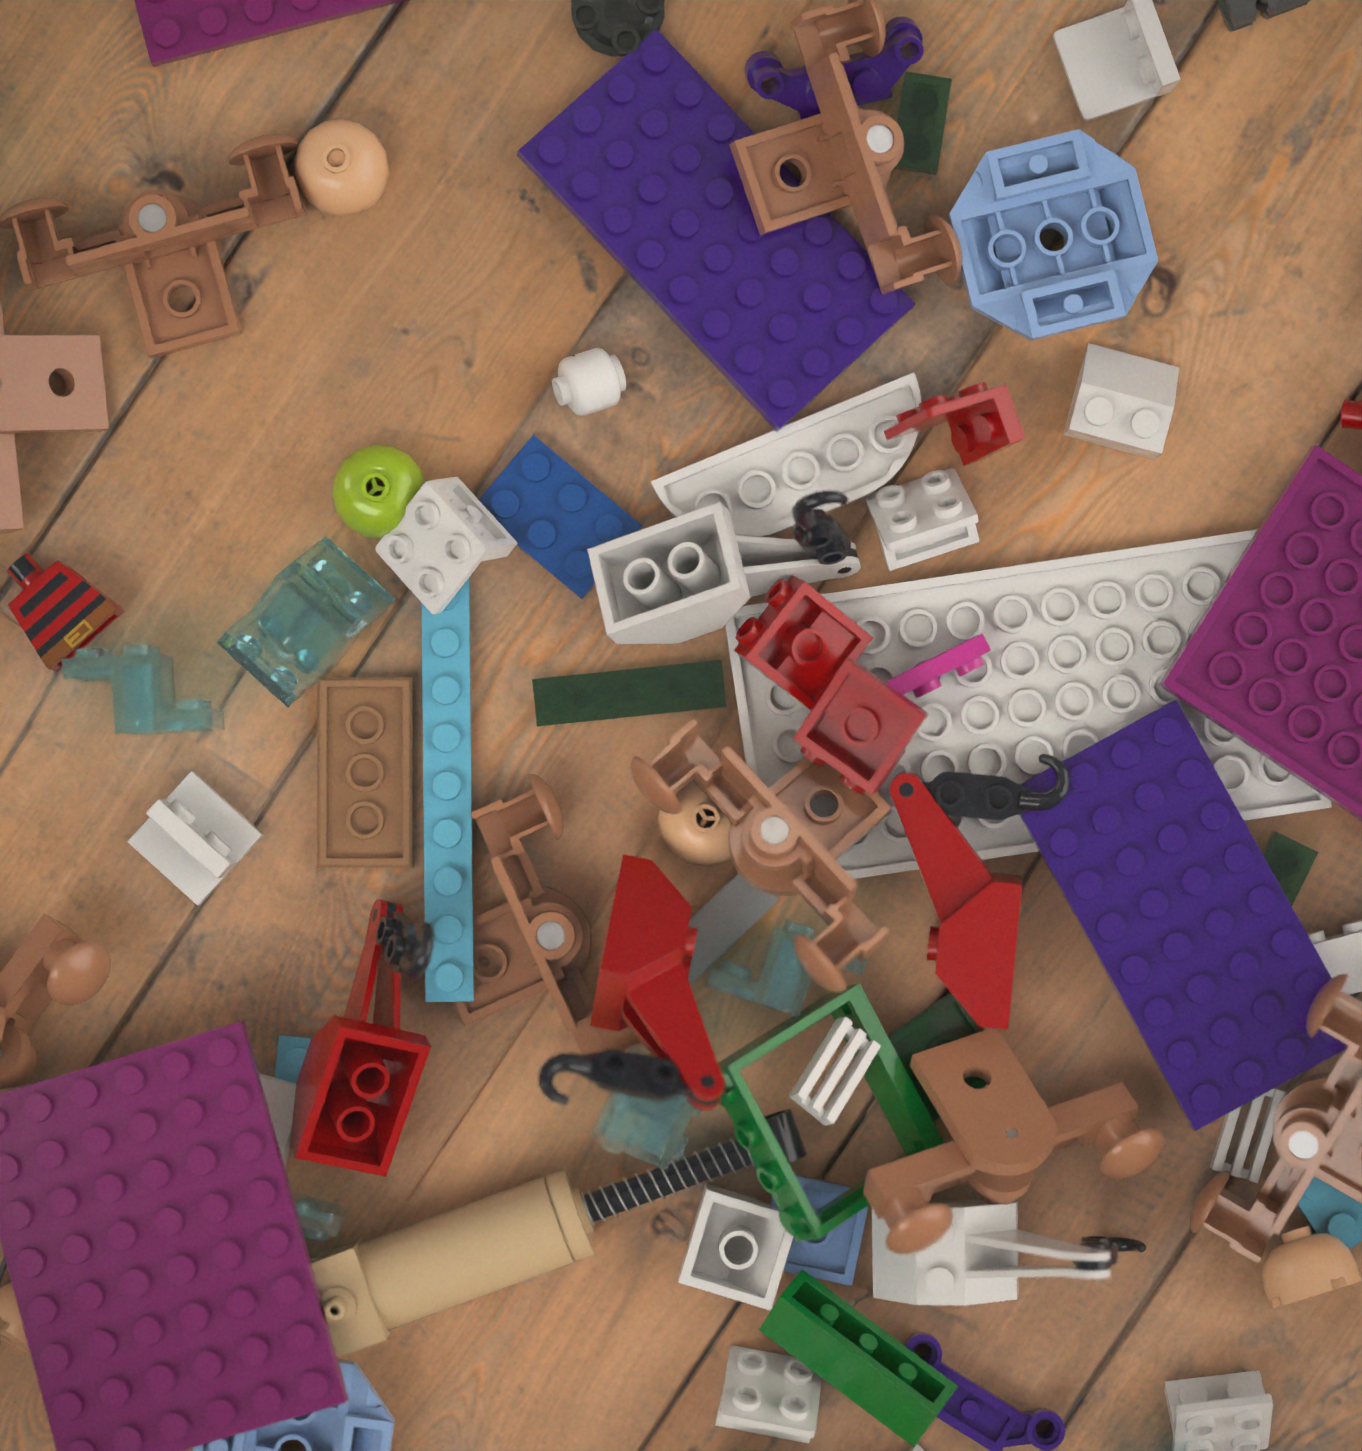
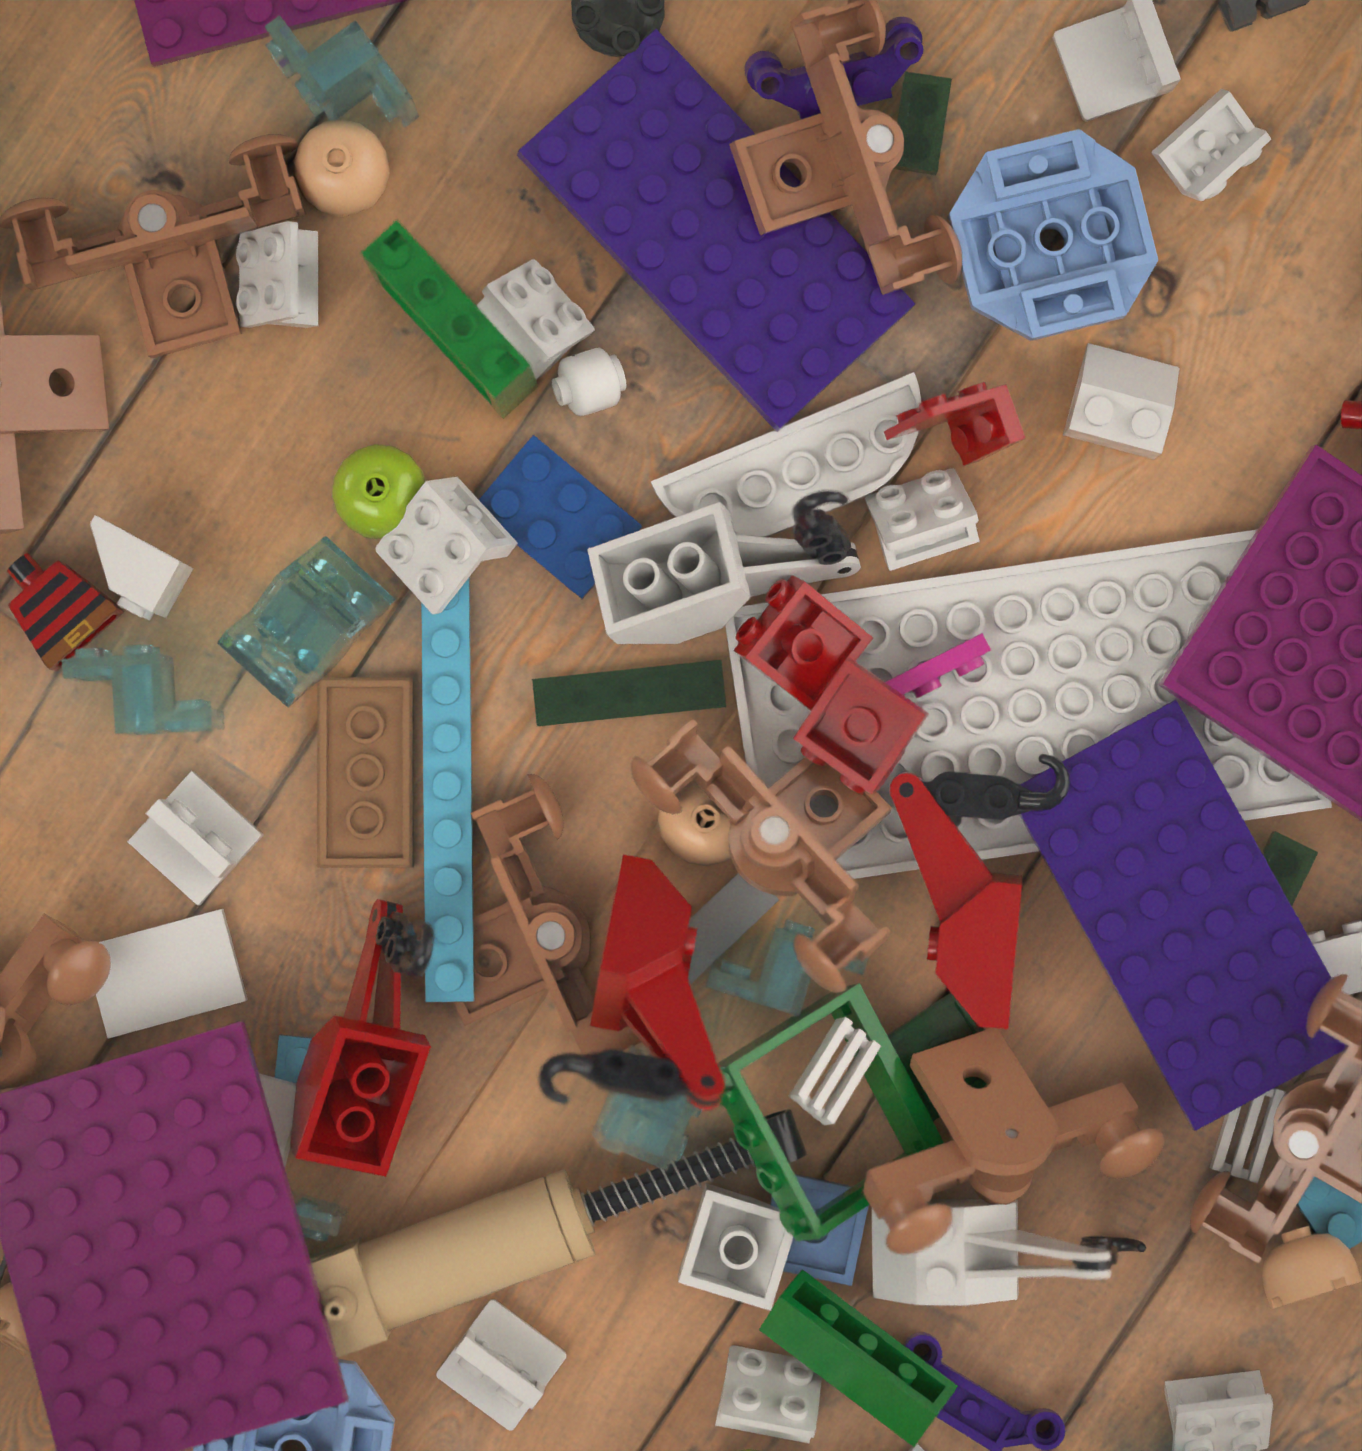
(138, 571): none -> white slope
(170, 974): none -> white tile
(278, 276): none -> white bracket
(340, 73): none -> clear light blue bracket
(450, 319): none -> green window
(501, 1365): none -> white bracket
(534, 315): none -> white bracket
(1210, 147): none -> white bracket

